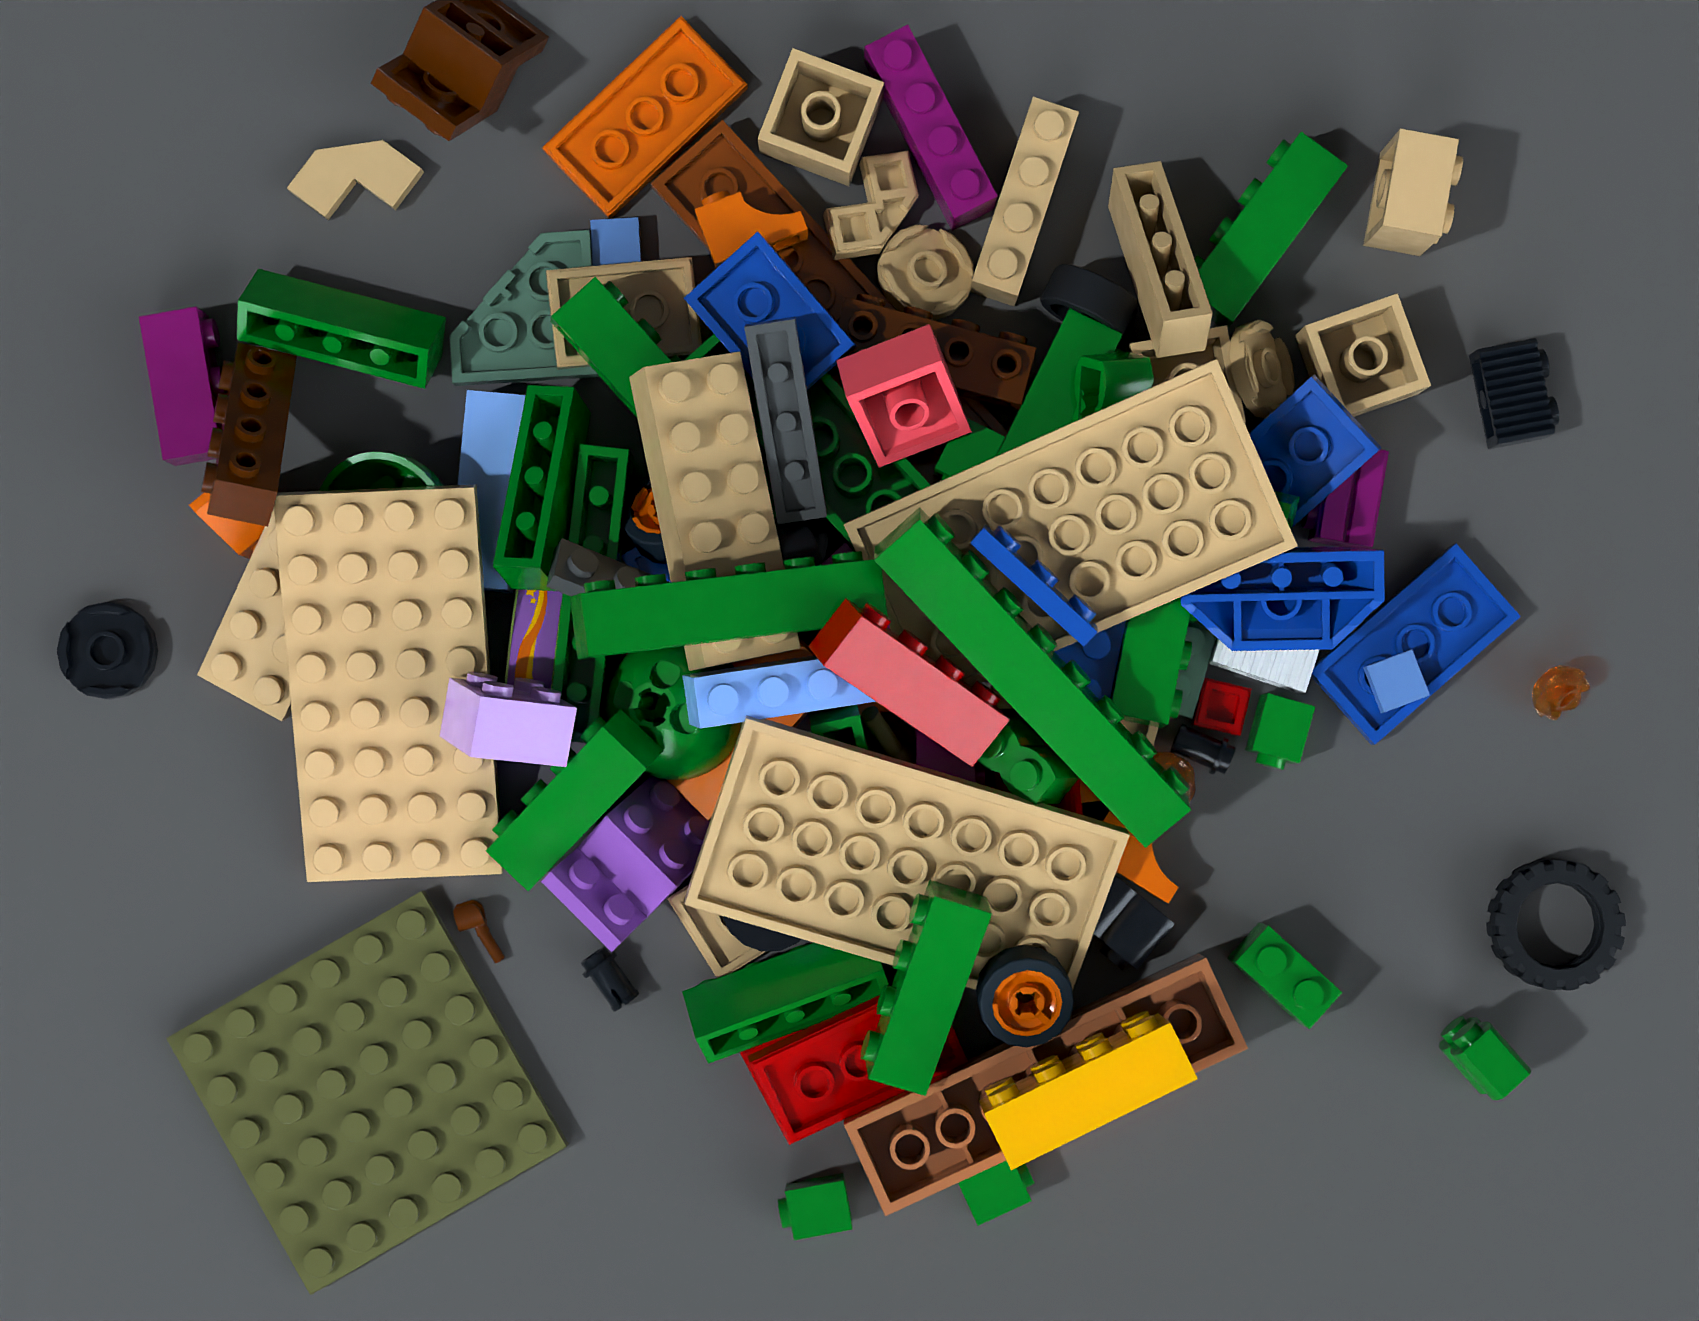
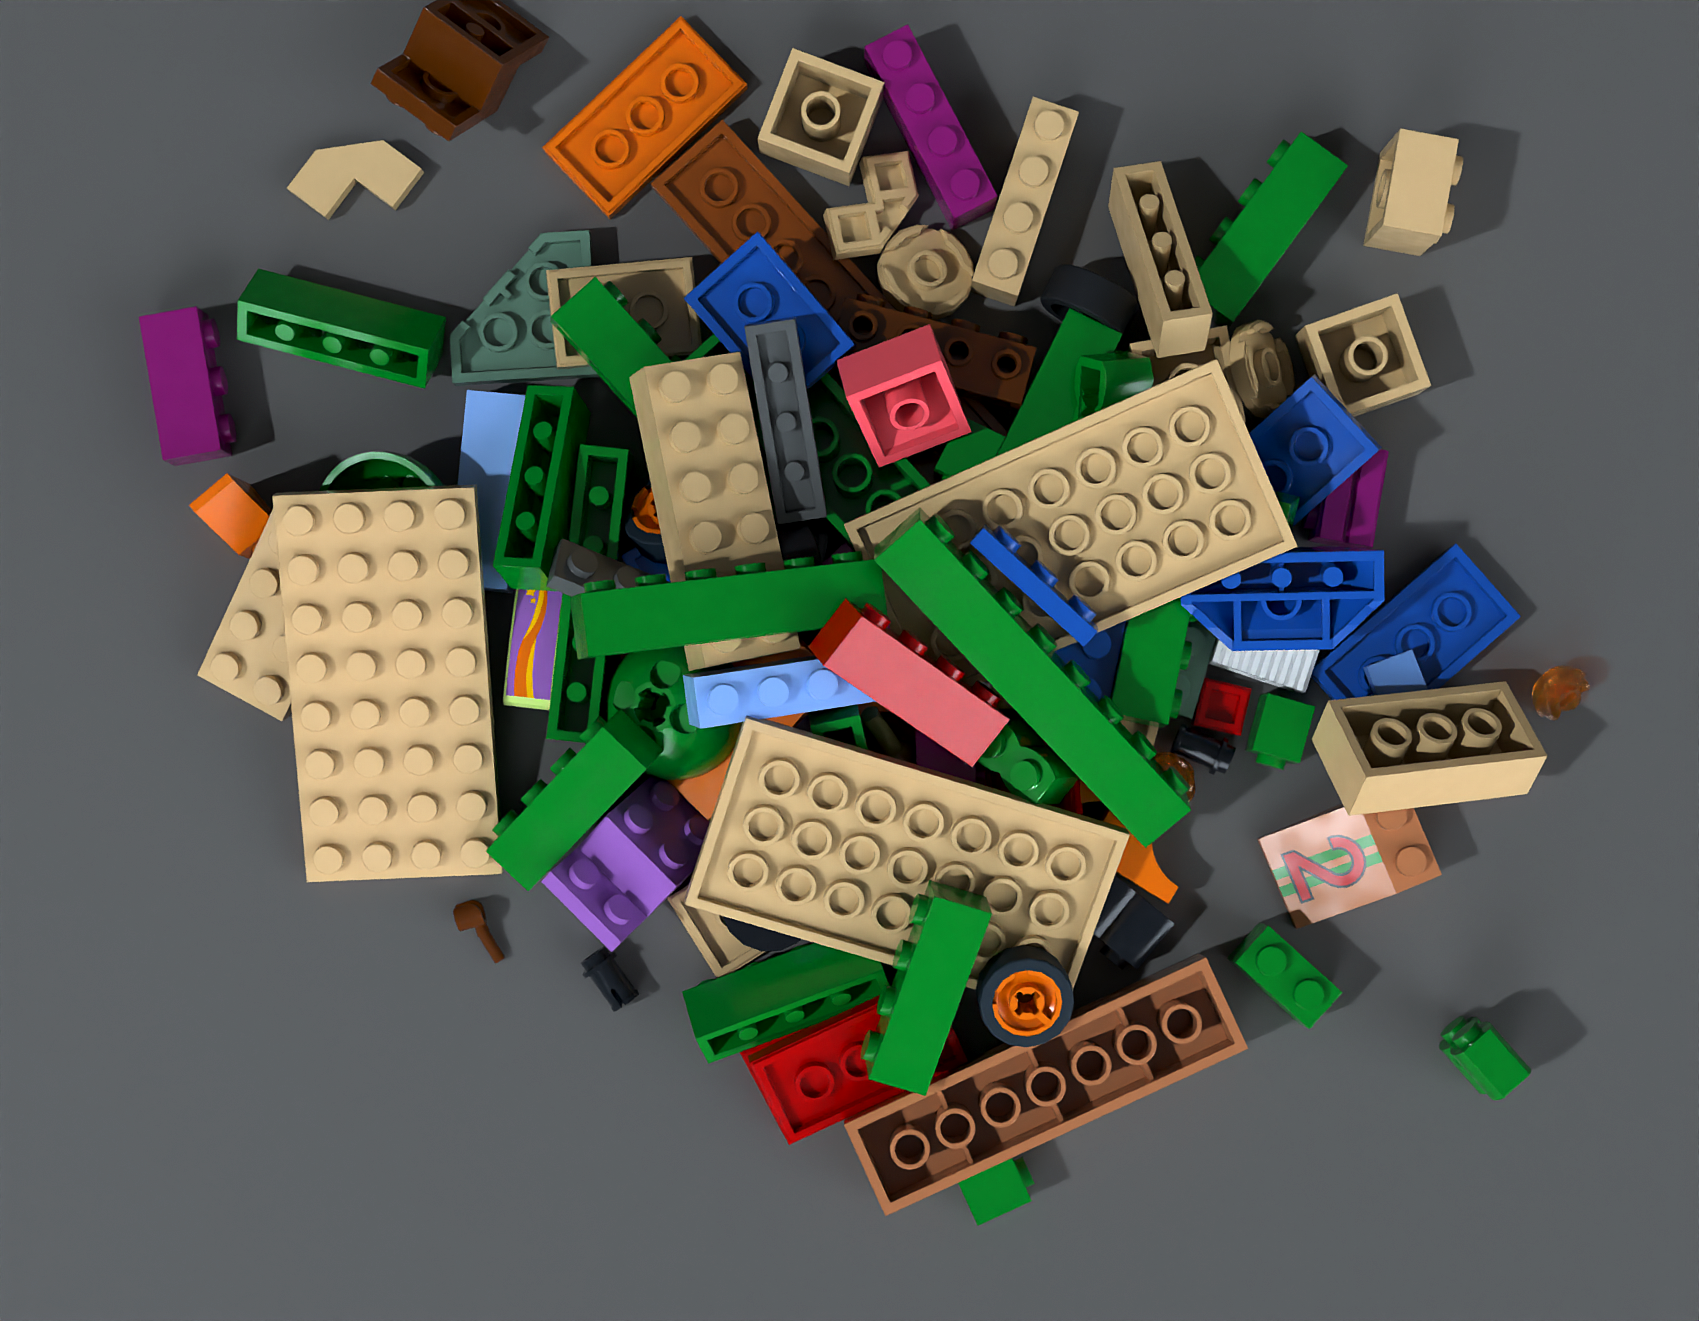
(107, 650): black tile -> none
(251, 435): reddish brown brick -> none
(367, 1092): olive plate -> none
(508, 720): lavender brick -> none
(616, 241): medium blue tile -> none
(731, 222): orange arch -> none
(816, 1207): green brick -> none
(1086, 1088): yellow brick -> none
(1346, 861): none -> nougat slope
(1428, 747): none -> tan brick
(1514, 393): black brick -> none
(1605, 936): black tyre -> none

